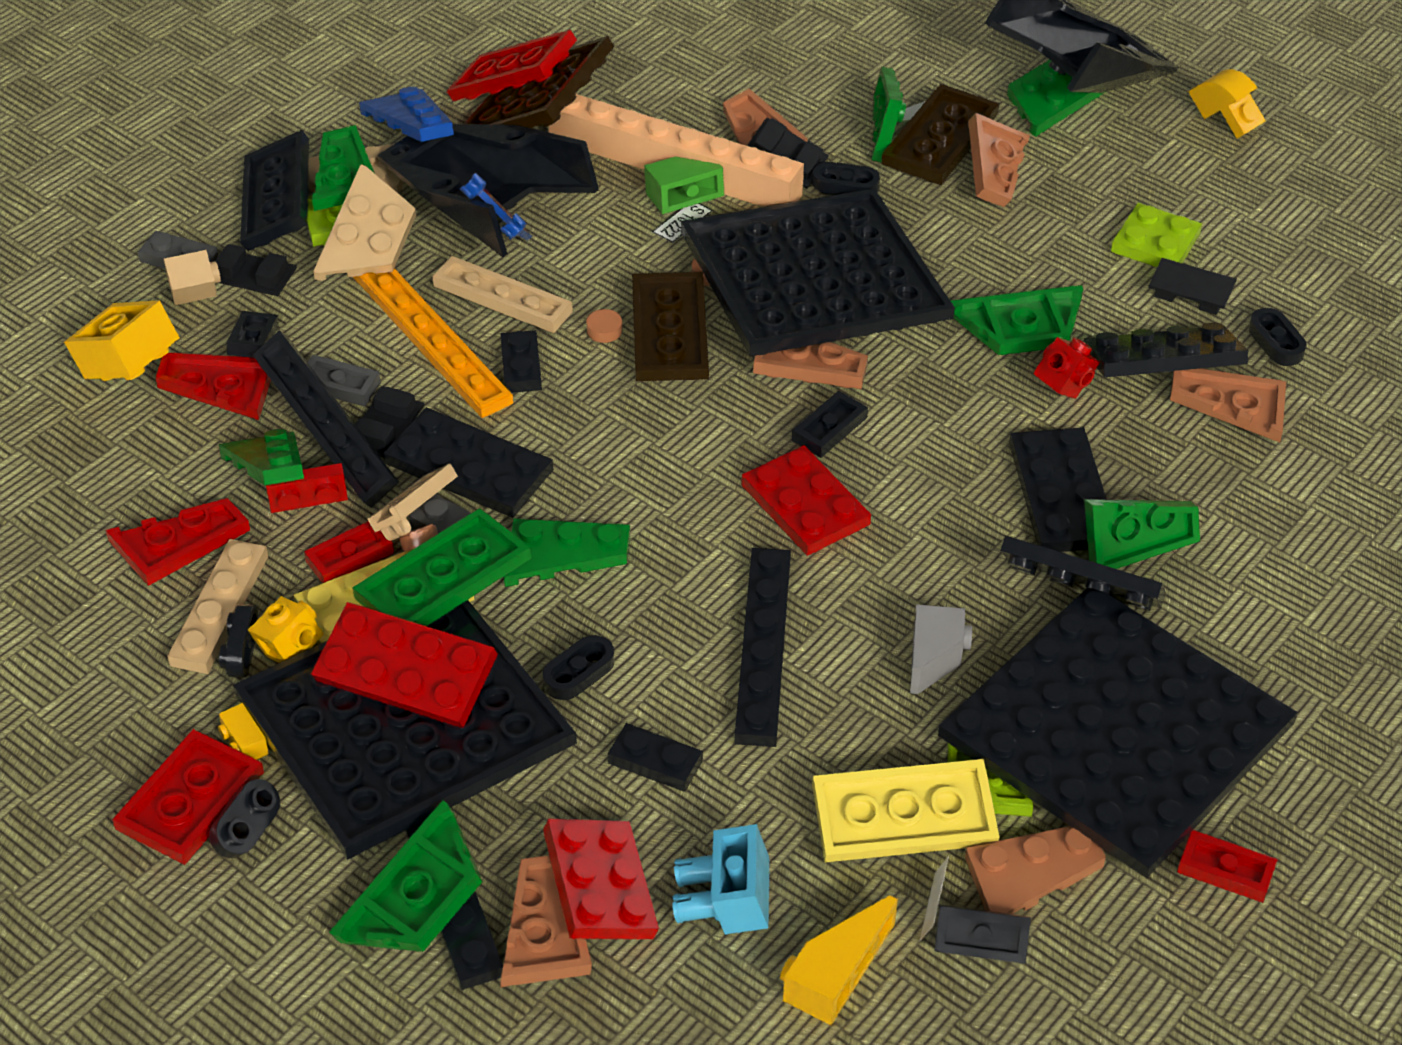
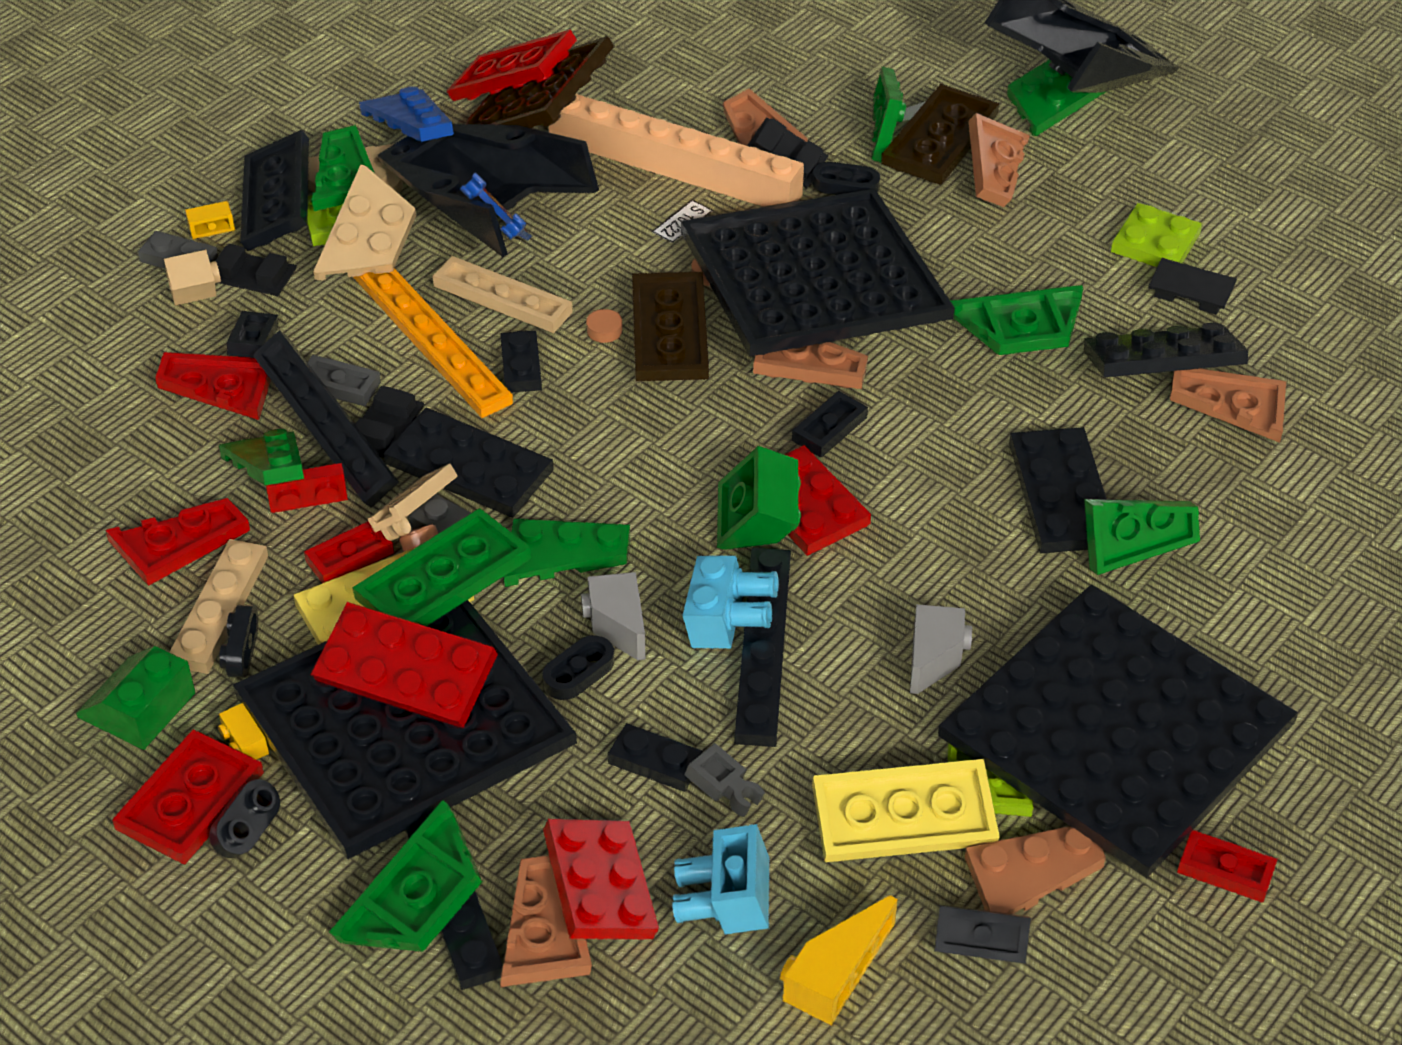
(122, 340): yellow brick -> none
(140, 696): none -> green slope
(210, 219): none -> yellow piece
(286, 629): yellow brick -> none
(616, 611): none -> light grey slope
(682, 183): bright green slope -> none
(716, 603): none -> medium azure brick
(722, 776): none -> dark grey plate
(758, 500): none -> green slope
(934, 899): white sticker -> none
(1067, 366): red brick -> none
(1067, 569): black plate -> none
(1231, 95): yellow brick -> none
(1277, 336): black plate -> none

